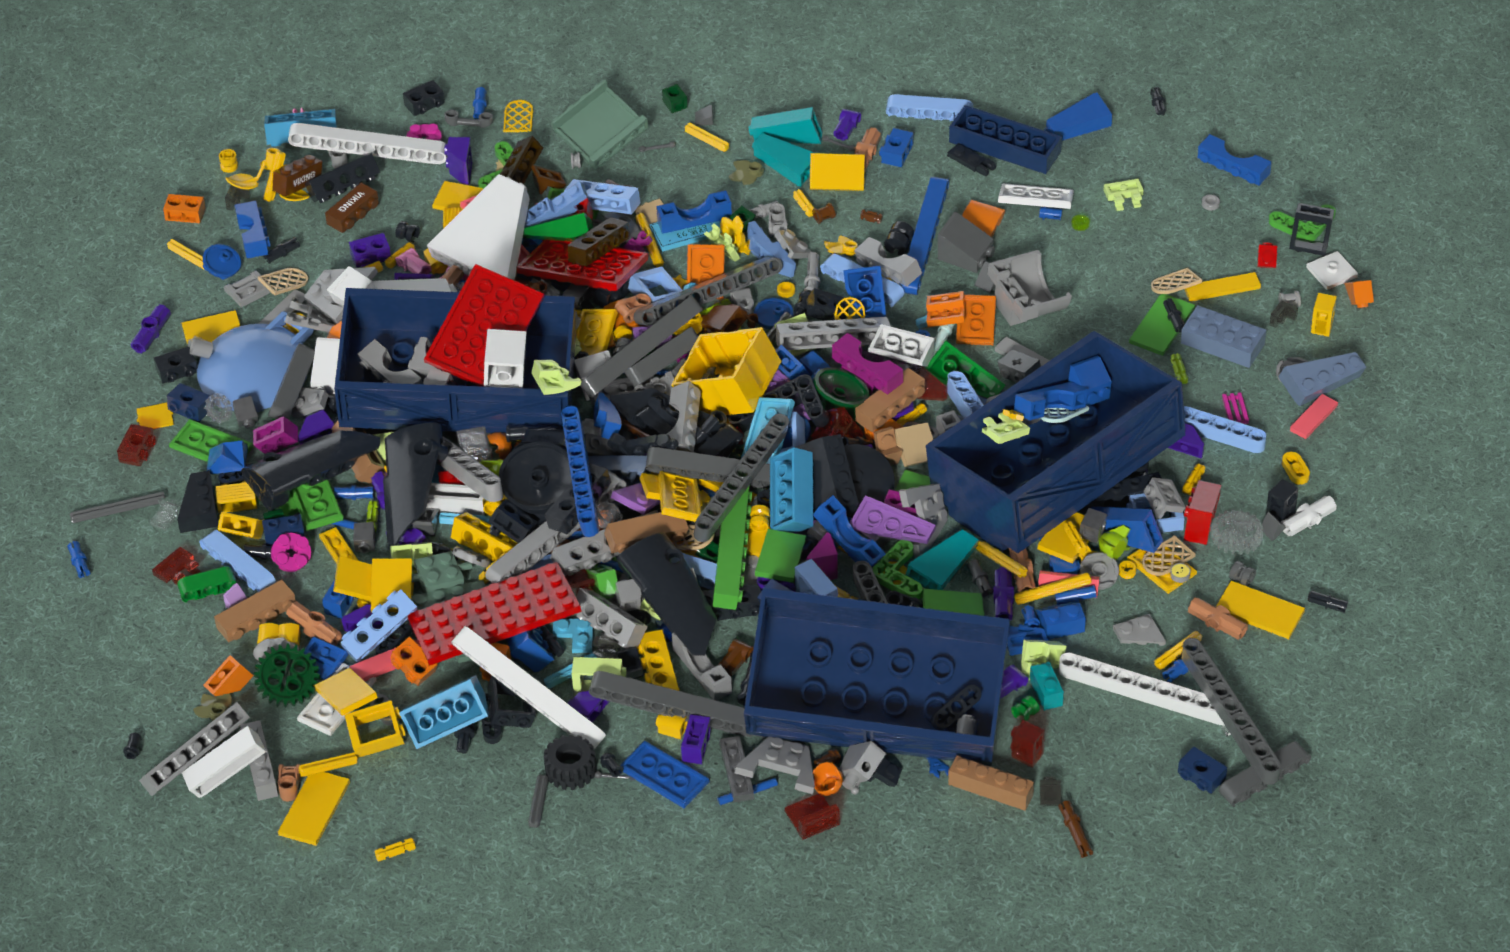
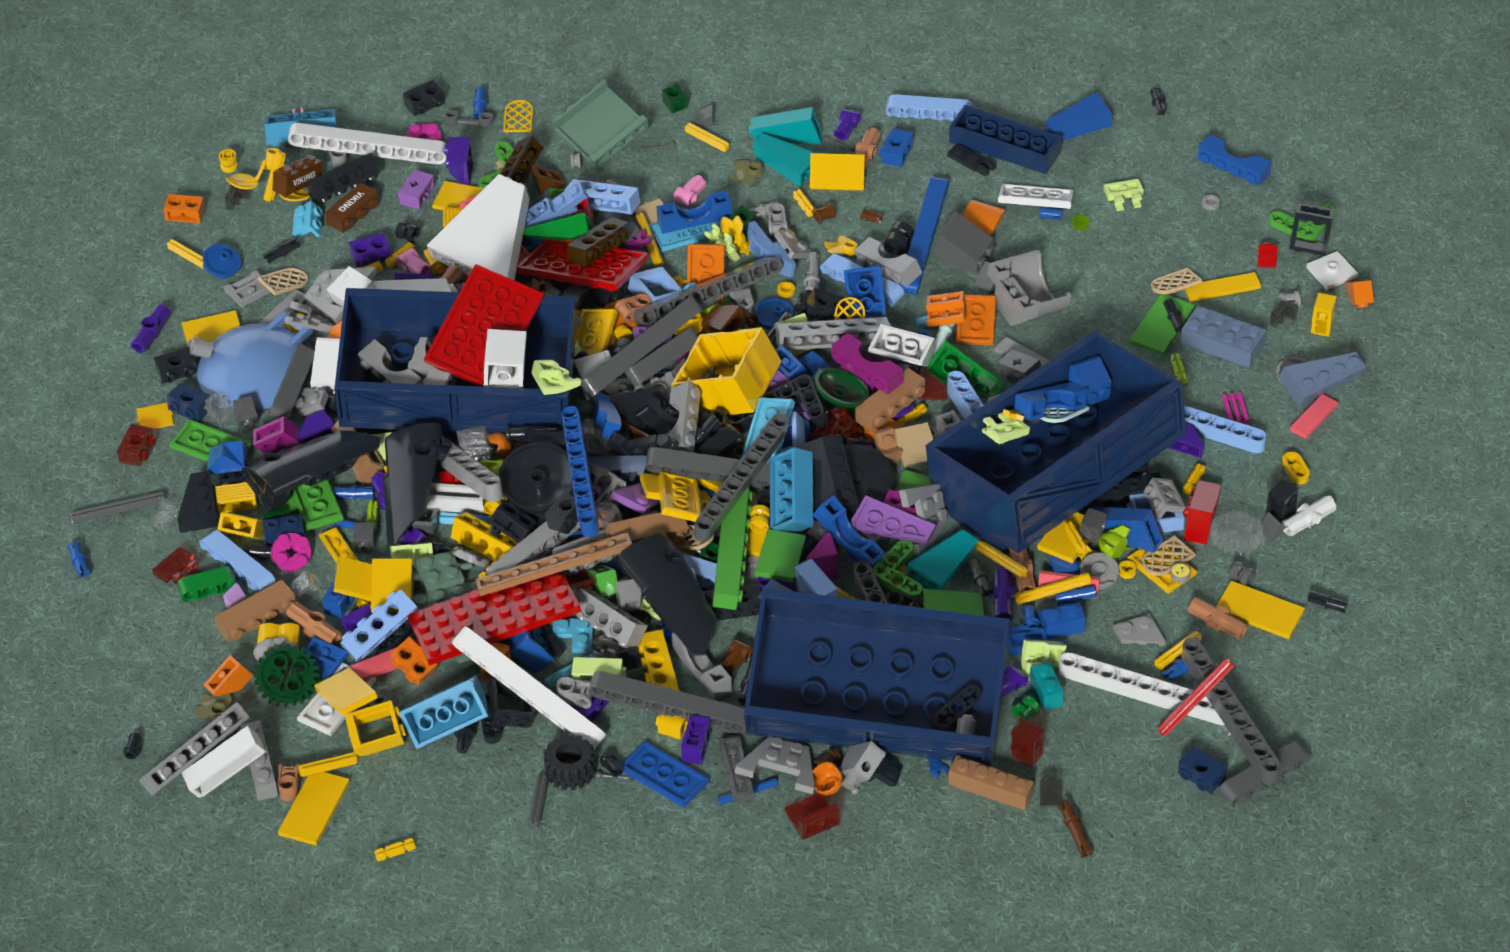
(256, 238): blue arch -> none
(305, 582): none -> clear bracket
(307, 219): none -> medium azure bracket
(416, 189): none -> medium lavender brick
(553, 564): none -> medium nougat tile
(574, 692): none -> light grey piece
(688, 194): none -> bright pink piece
(1195, 697): none -> axle

